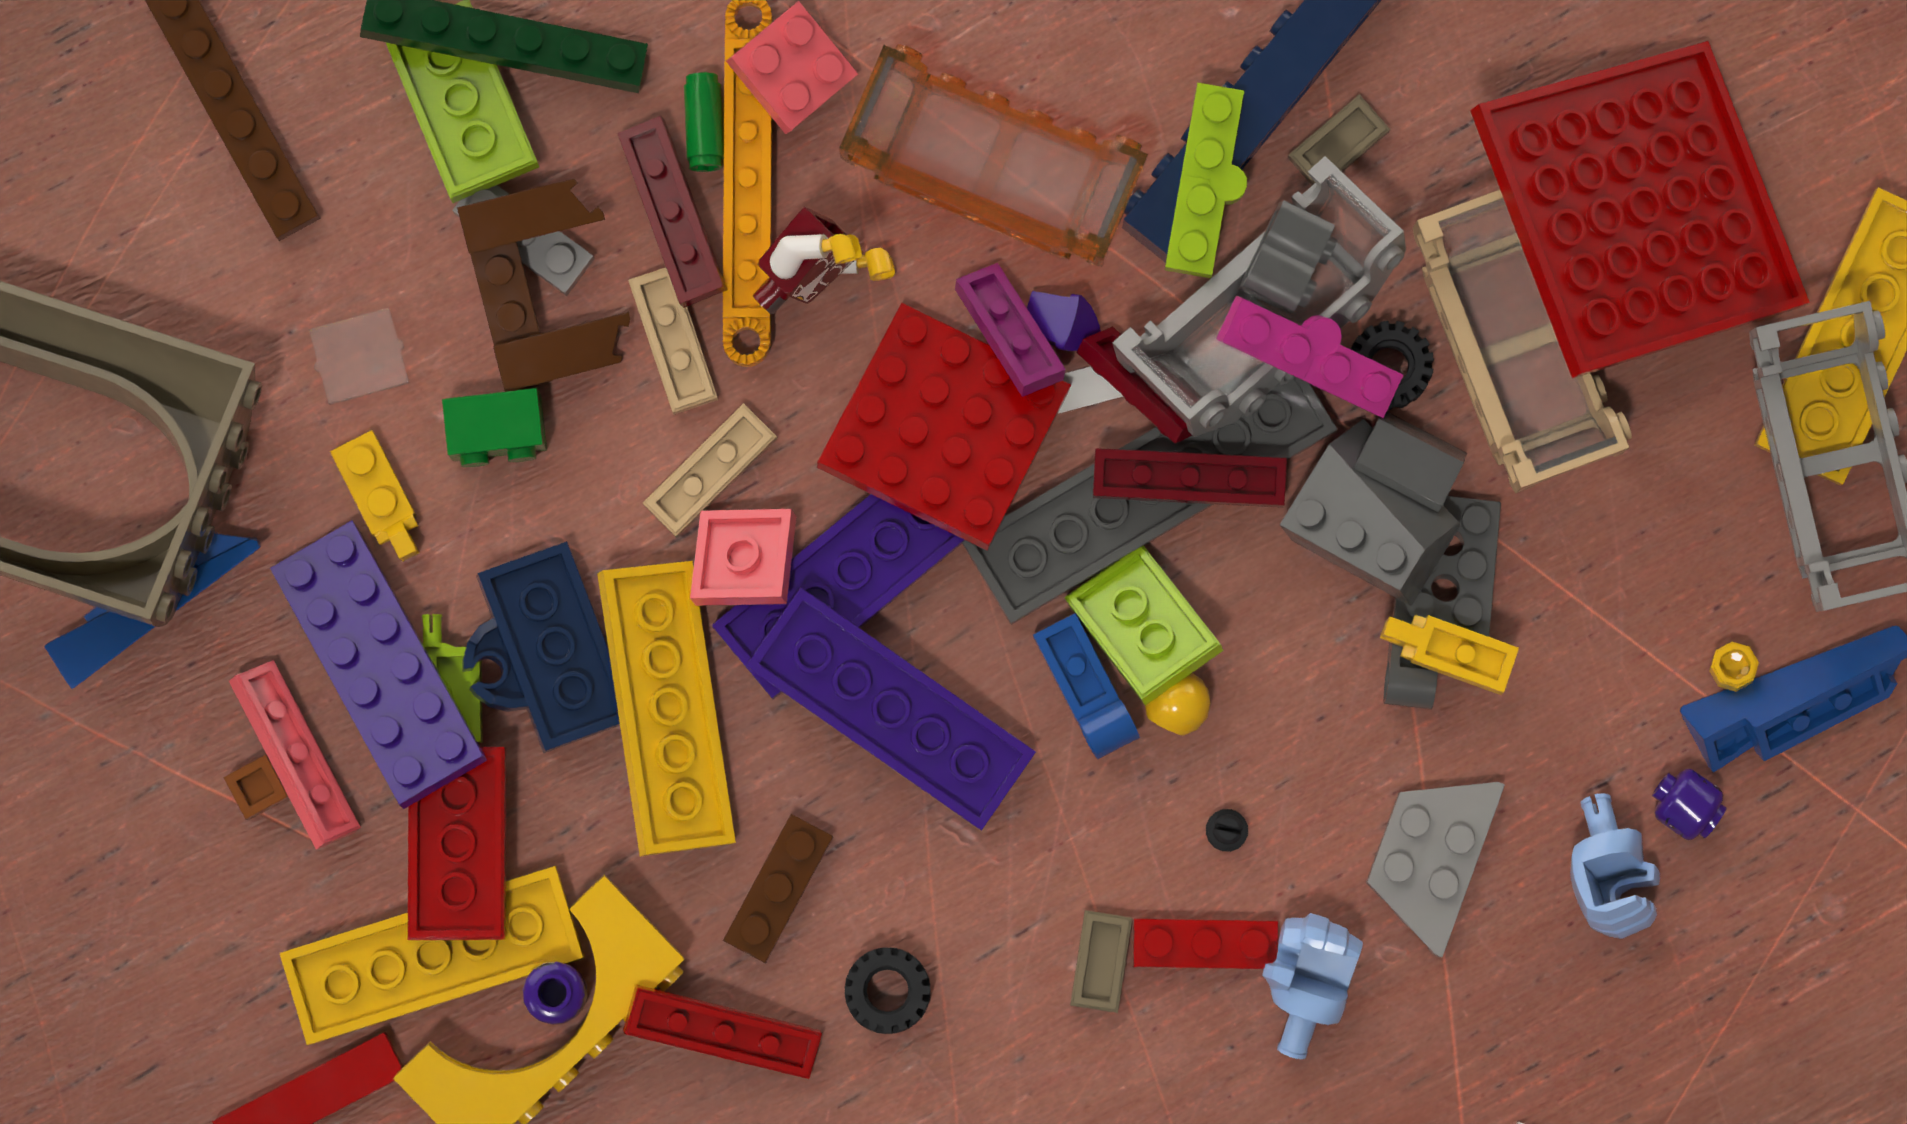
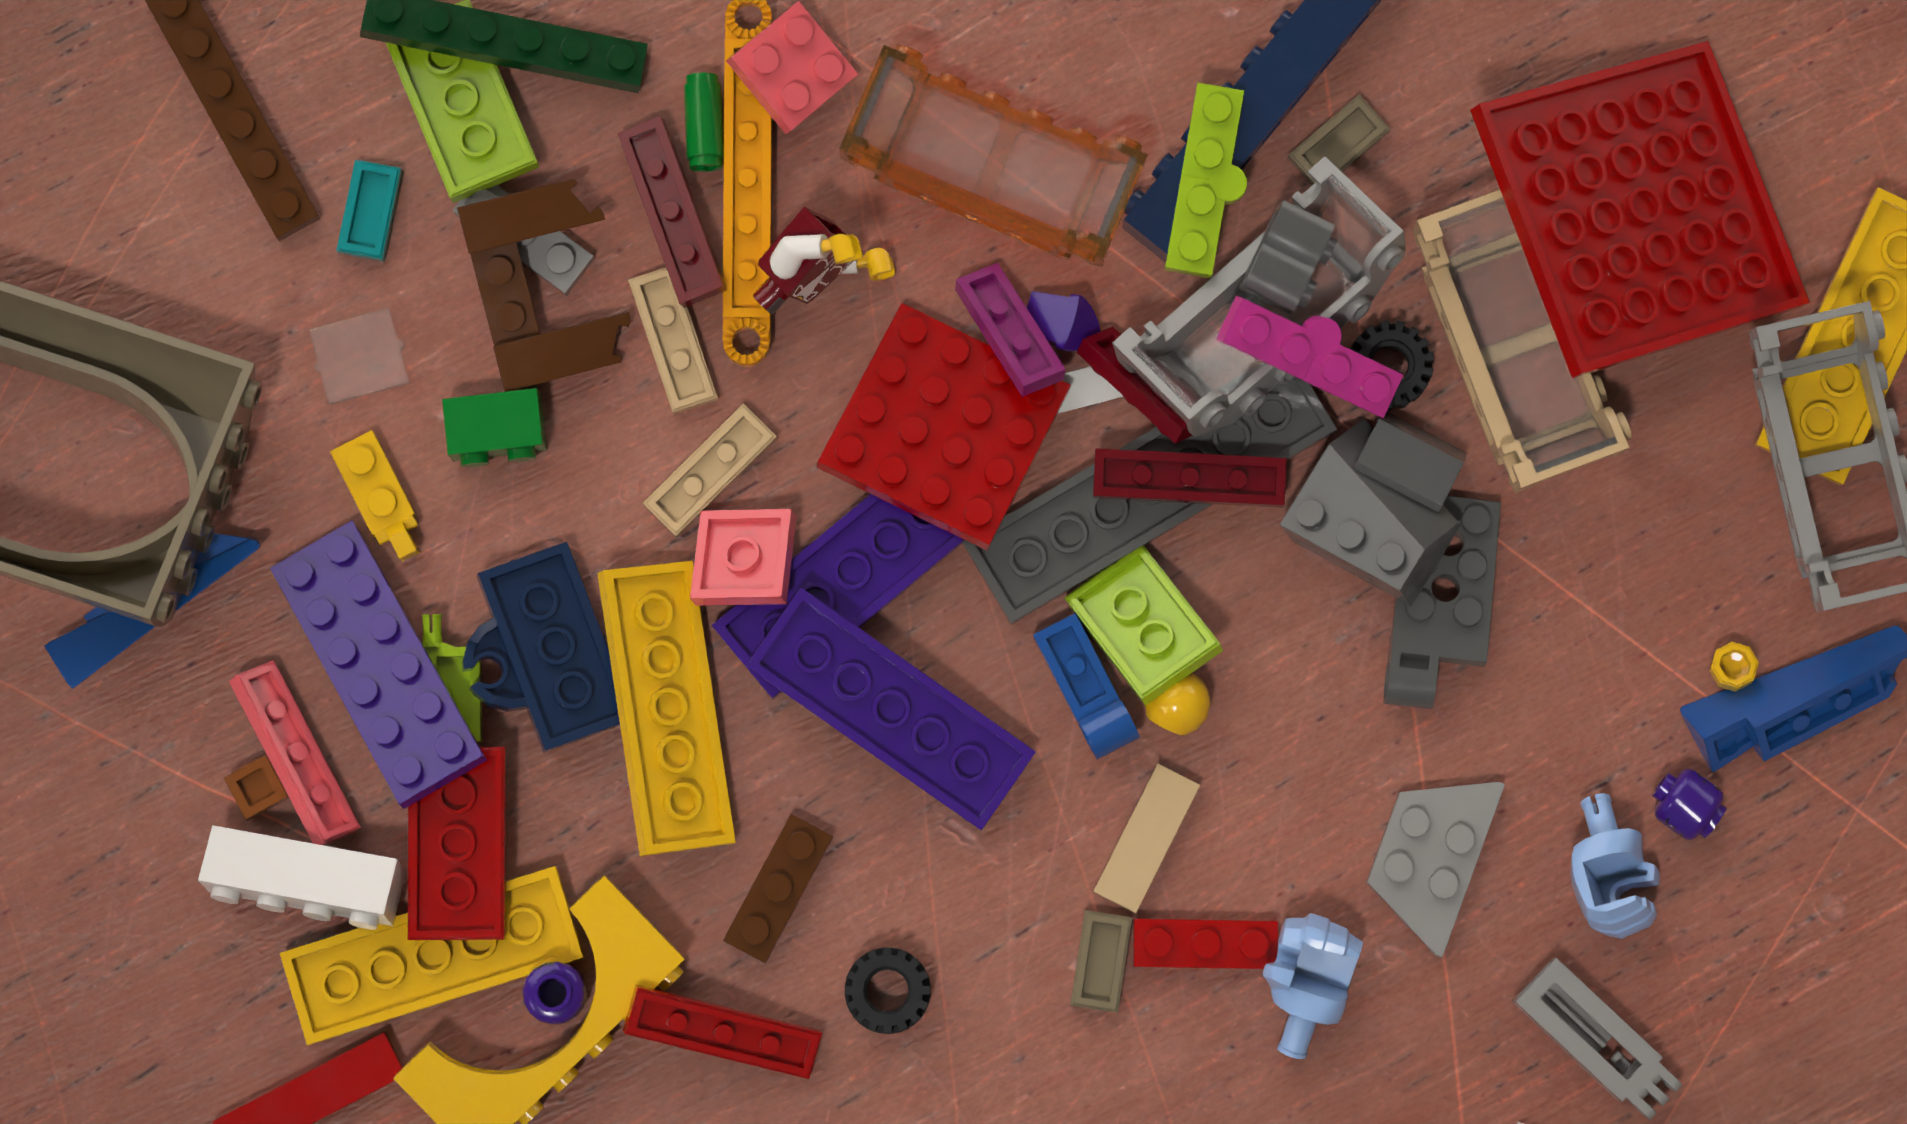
(302, 877): none -> white brick
(369, 210): none -> teal tile
(1146, 838): none -> tan tile
(1227, 830): black piece -> none
(1453, 651): yellow hinge -> none
(1583, 1025): none -> light grey hinge

